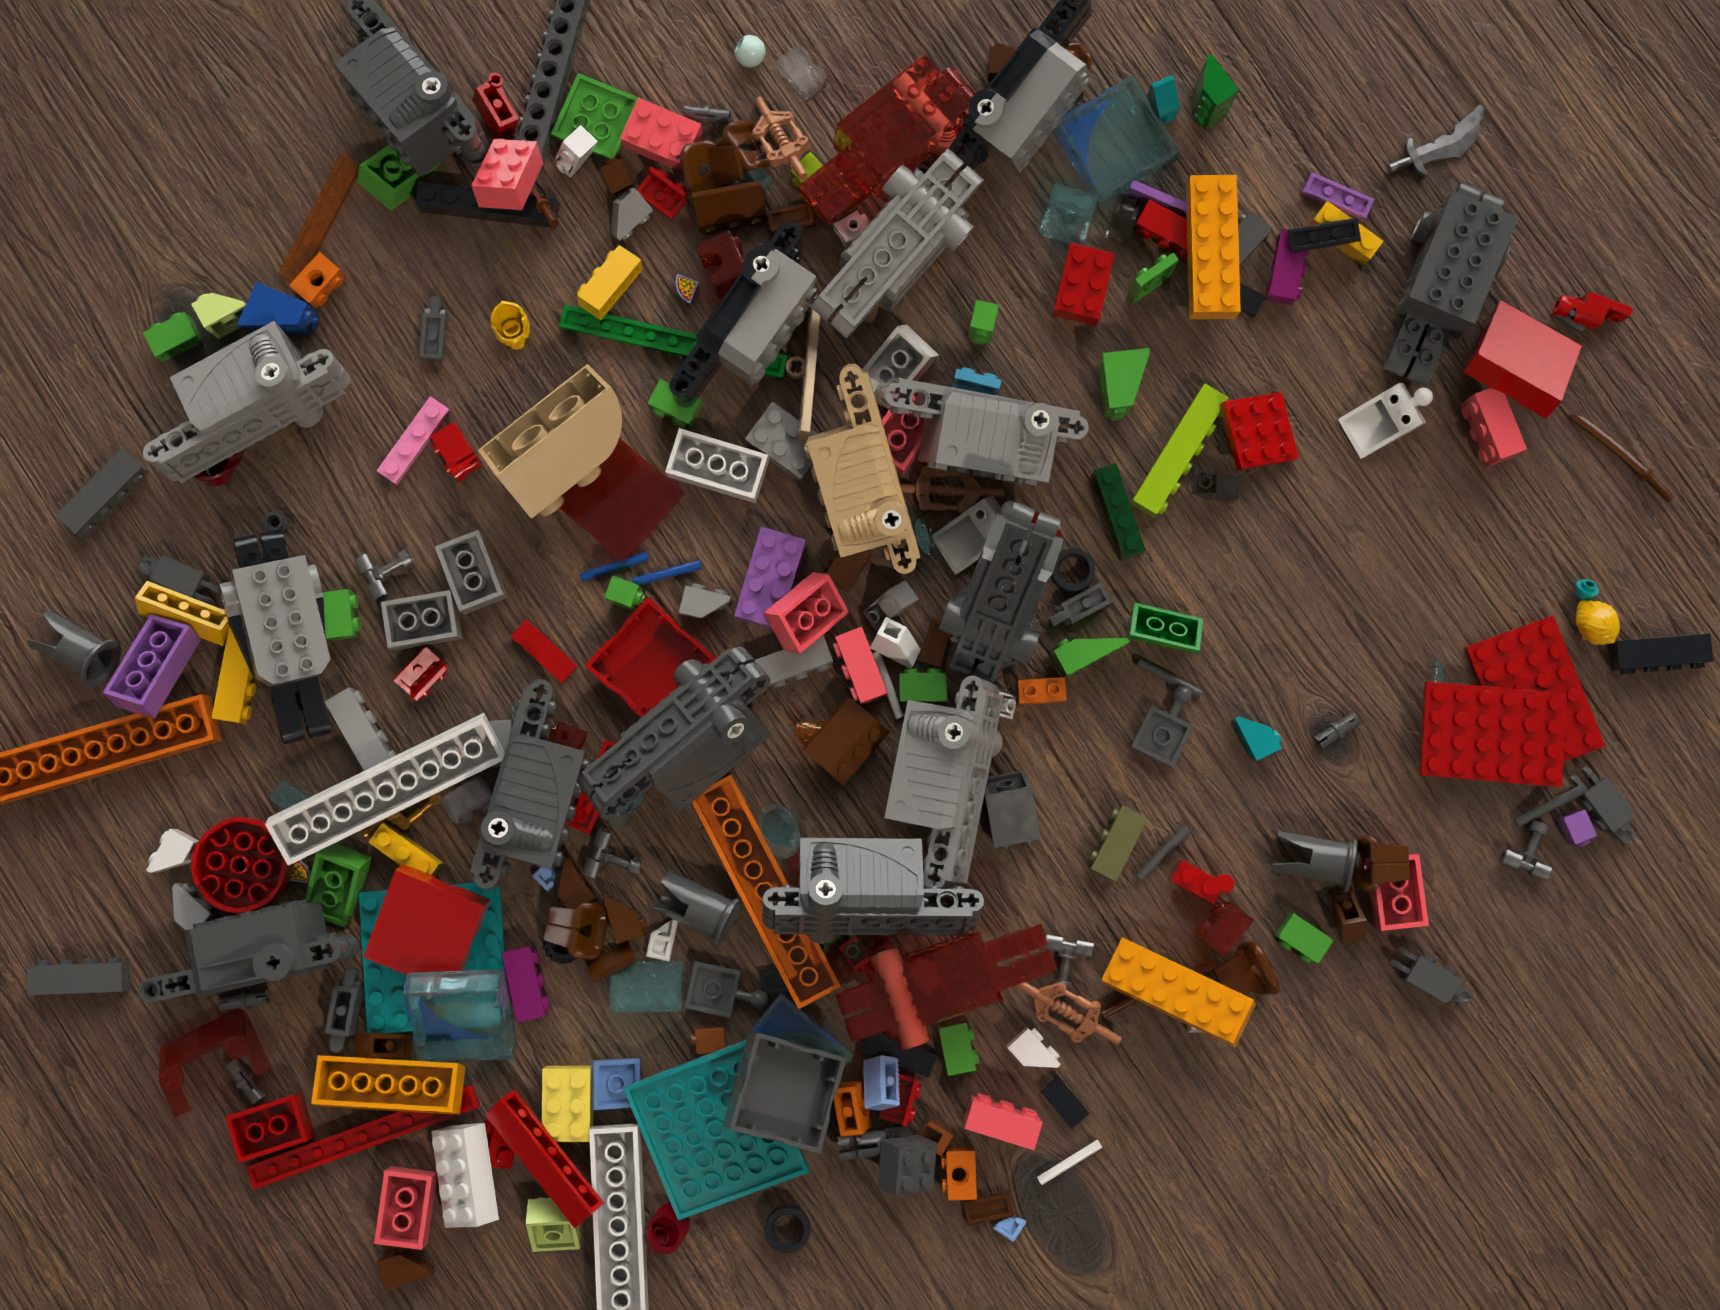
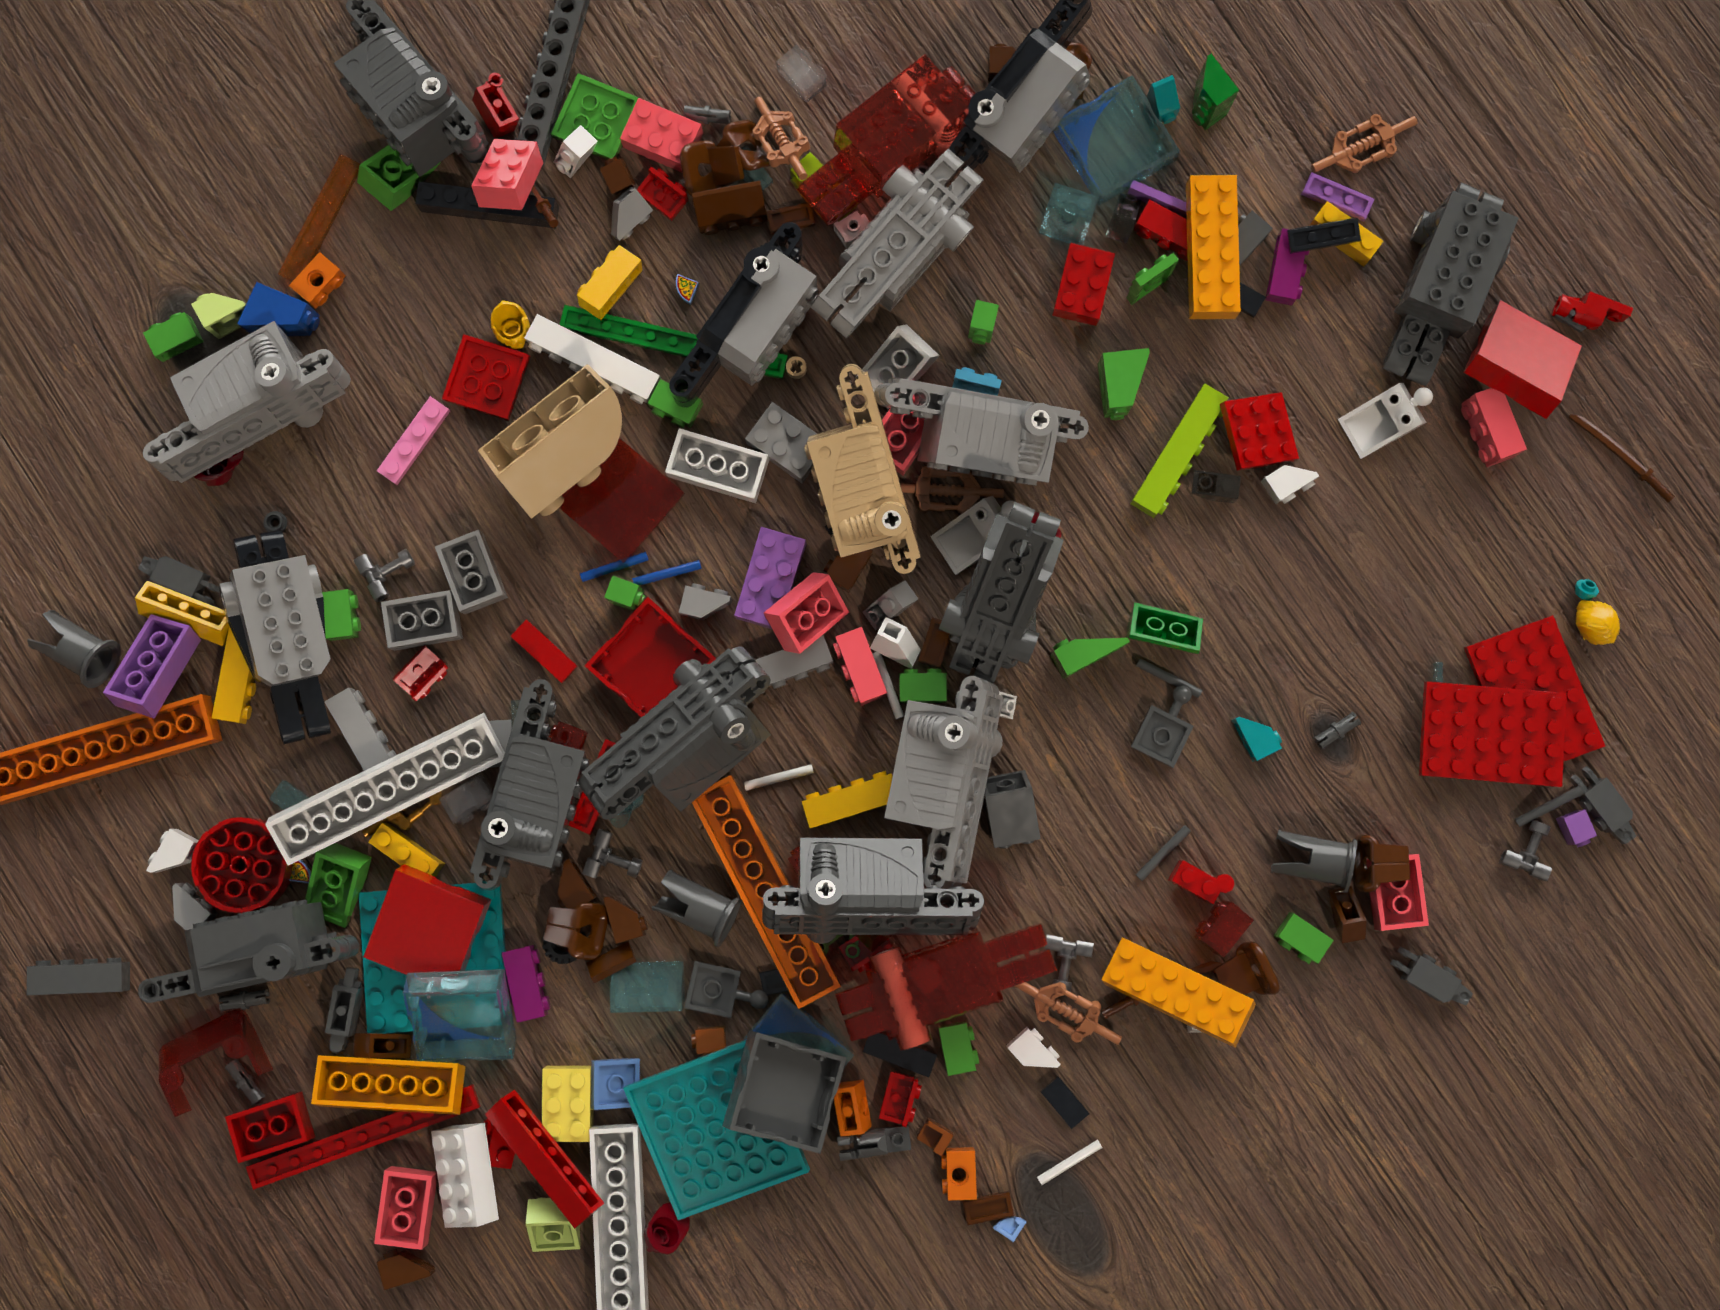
(102, 494): dark grey brick -> none
(433, 331): dark grey hinge -> none
(456, 451): red hinge -> none
(486, 377): none -> red plate
(545, 878): light blue tile -> none
(578, 351): none -> white brick
(662, 941): white tile -> none
(726, 253): clear red piece -> none
(750, 51): light aqua piece -> none
(778, 777): none -> white bar
(780, 830): clear light blue piece -> none
(787, 1209): black tyre -> none
(807, 729): clear orange brick -> none
(809, 376): tan tile -> none
(845, 740): reddish brown slope -> none
(847, 801): none -> yellow brick
(881, 1083): light blue brick -> none
(907, 1165): dark grey brick -> none
(924, 536): clear light blue gear -> none
(1002, 1121): coral brick -> none
(1041, 691): orange brick -> none
(1081, 606): dark grey hinge -> none
(1090, 570): black tyre -> none
(1117, 843): olive brick -> none
(1118, 512): dark green brick -> none
(1286, 481): none -> white slope
(1383, 135): none -> nougat bar
(1444, 147): flat silver sword -> none
(1661, 652): black brick -> none

